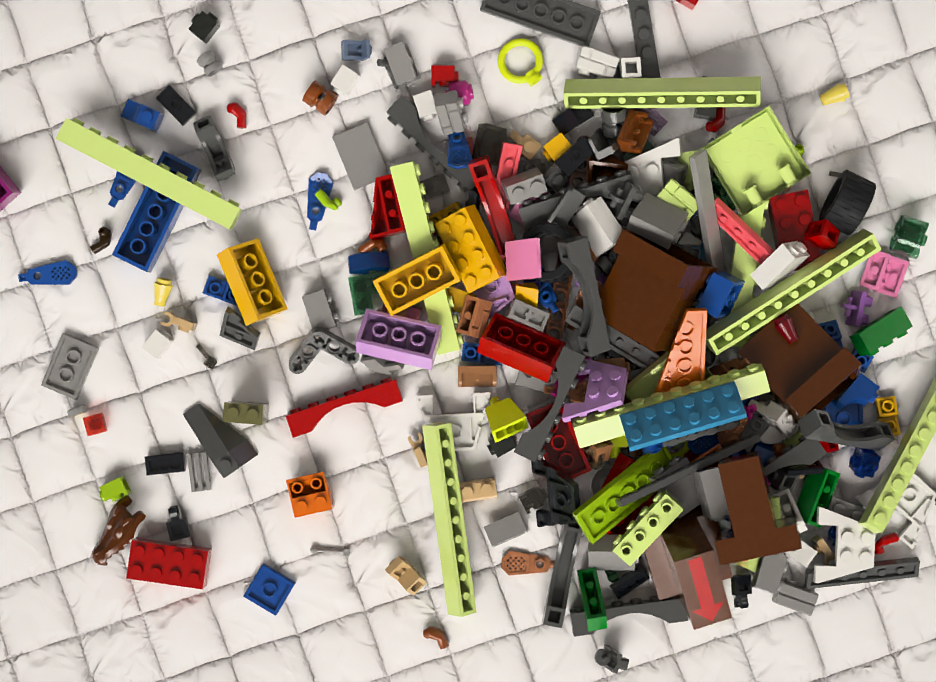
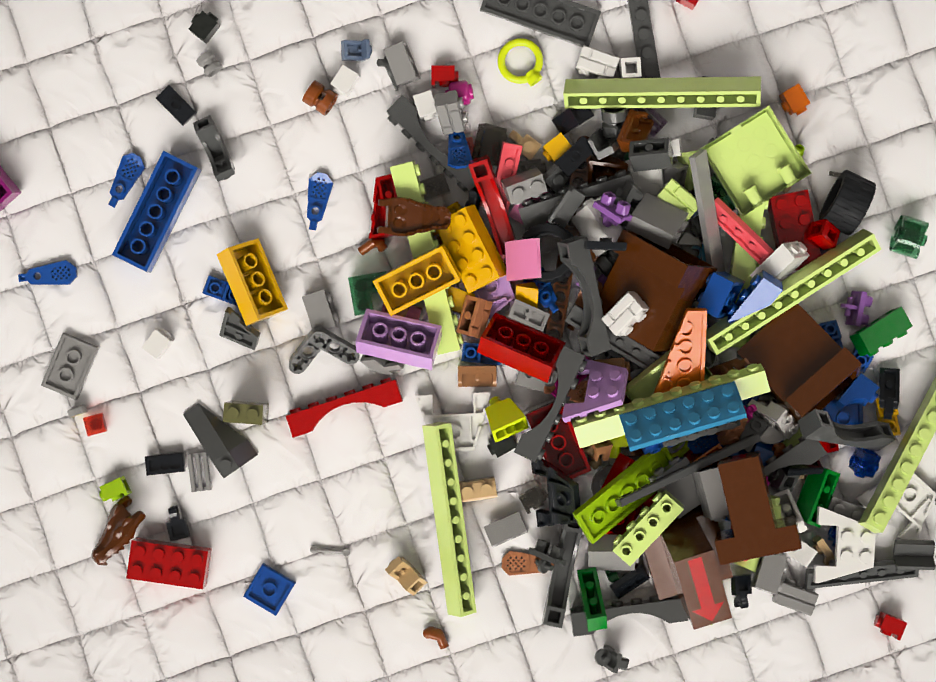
(104, 240): dark brown arm -> none
(142, 115): blue arch -> none
(149, 174): yellowish green brick -> none
(162, 289): light yellow cone -> none
(183, 324): tan plate -> none
(210, 361): clear smoke hand -> none
(239, 112): red arm -> none
(310, 494): orange slope -> none
(326, 201): lime arm -> none
(360, 155): light grey tile -> none
(364, 262): blue slope -> none
(410, 217): none -> reddish brown animal
(419, 452): tan plate -> none
(554, 557): none -> dark grey hips
(605, 244): none -> black plate
(612, 213): none -> medium lavender hips
(625, 314): none -> white brick
(651, 154): none -> dark grey brick
(718, 122): red arm -> none
(759, 295): none -> slope
(786, 328): dark red cone -> none
(794, 100): none -> orange brick
(835, 94): light yellow cone -> none
(884, 274): bright pink slope -> none
(885, 540): red arm -> none
(889, 390): none -> black hinge
(890, 625): none -> red brick
(914, 554): none -> dark grey panel

